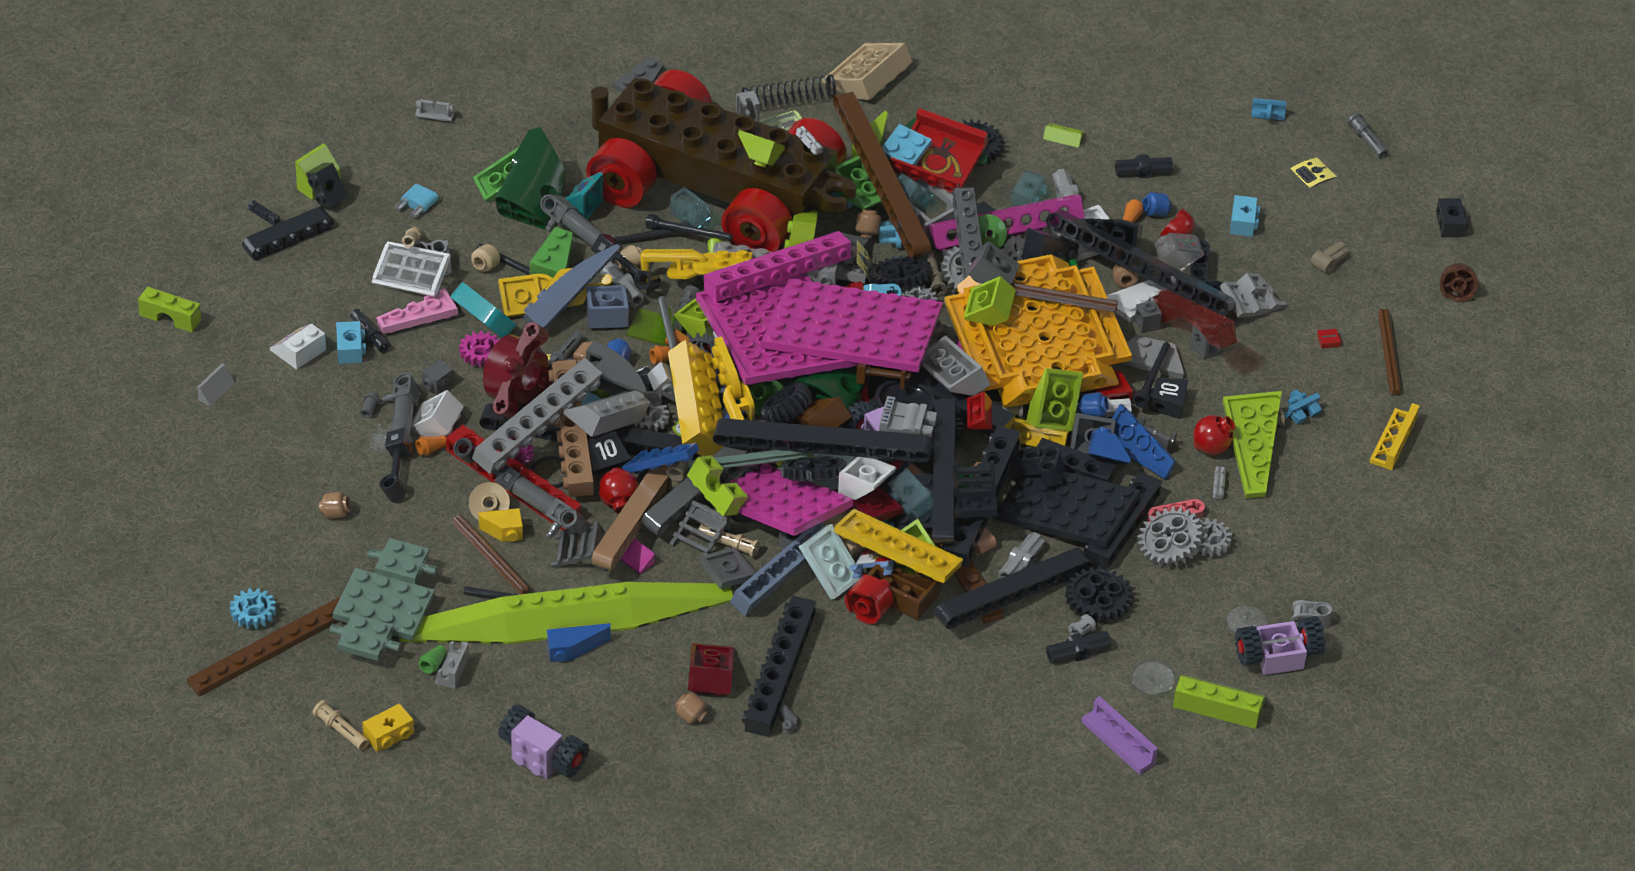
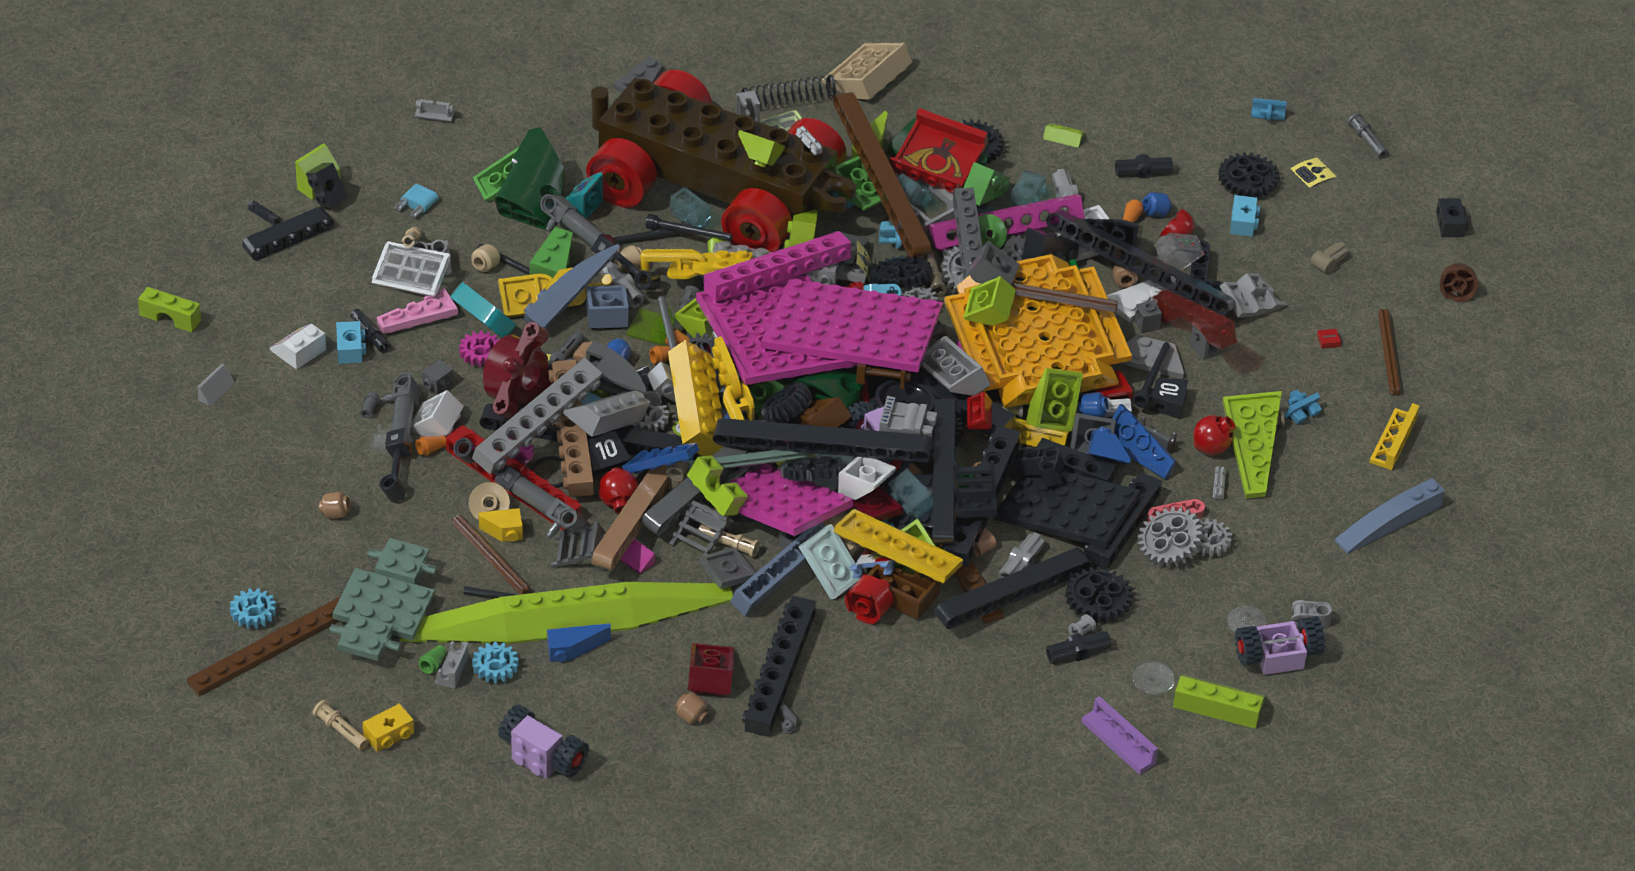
(495, 662): none -> medium azure gear
(868, 223): medium nougat head -> none
(906, 145): medium azure plate -> none
(987, 183): none -> bright green wedge
(1248, 175): none -> black gear
(1393, 515): none -> sand blue slope

